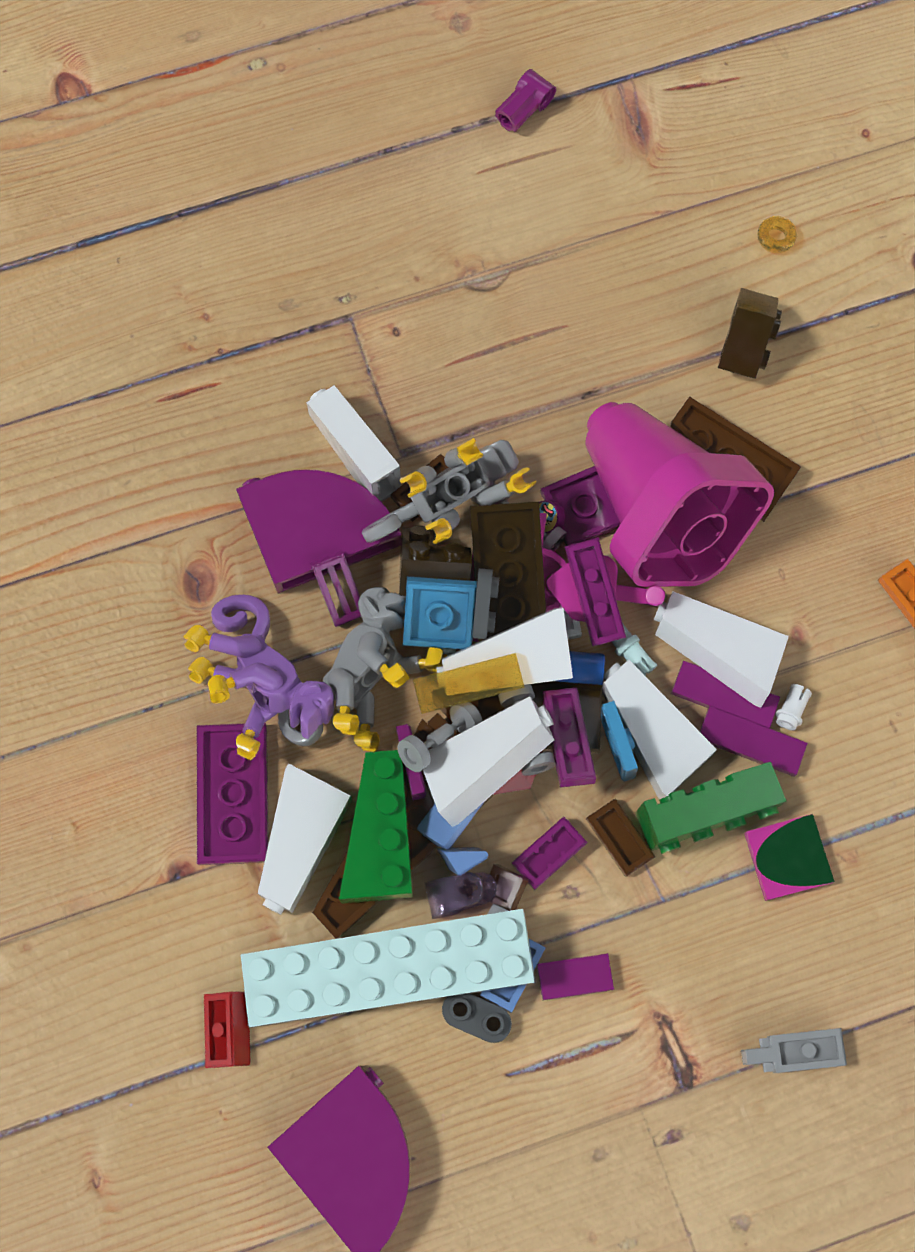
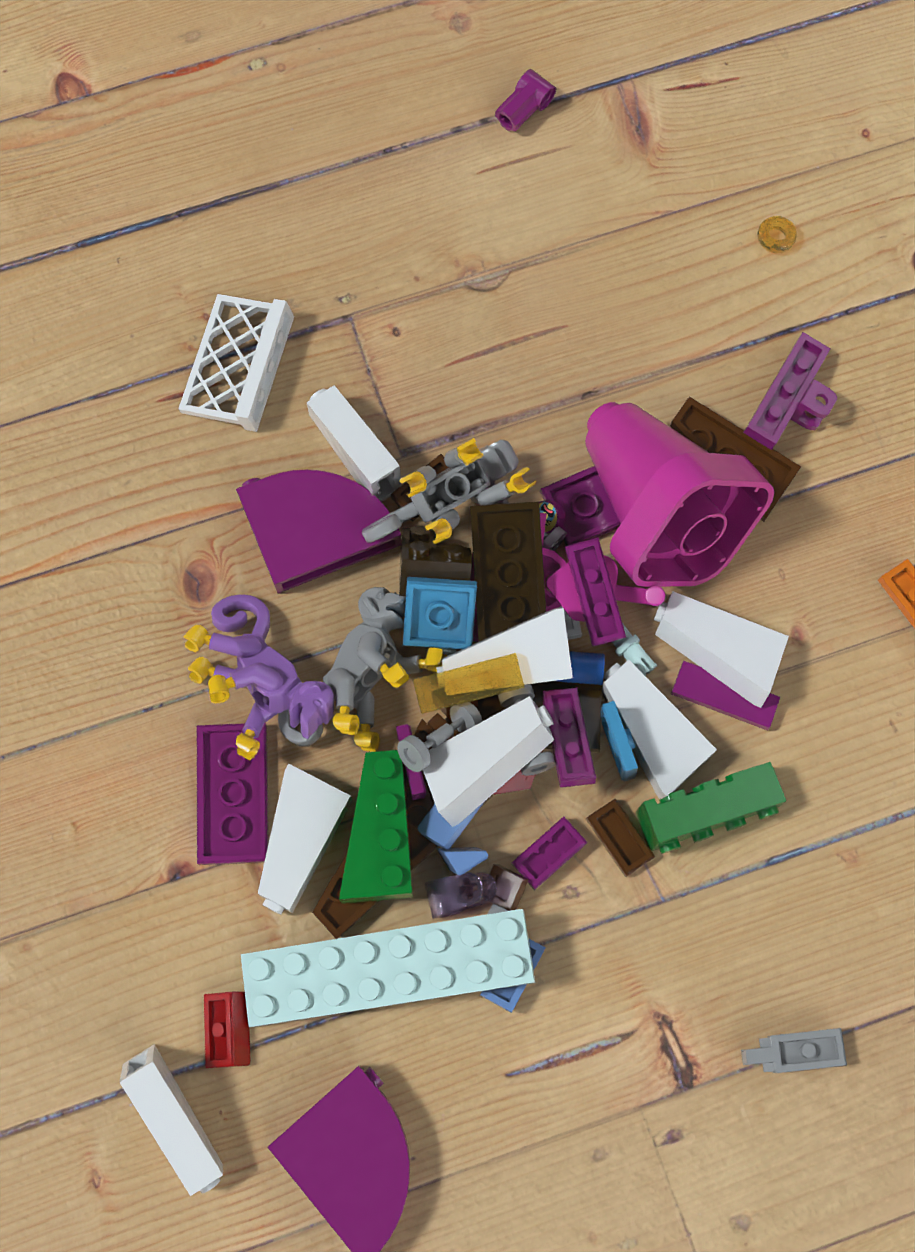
(171, 1120): none -> white slope
(263, 361): none -> white fence
(328, 563): magenta tile -> none
(476, 1017): dark grey plate -> none
(484, 619): dark grey plate -> none
(575, 976): magenta tile -> none
(751, 326): dark brown brick -> none
(753, 741): magenta tile -> none
(789, 857): dark green tile -> none
(793, 394): none -> magenta plate
(793, 707): white pin -> none

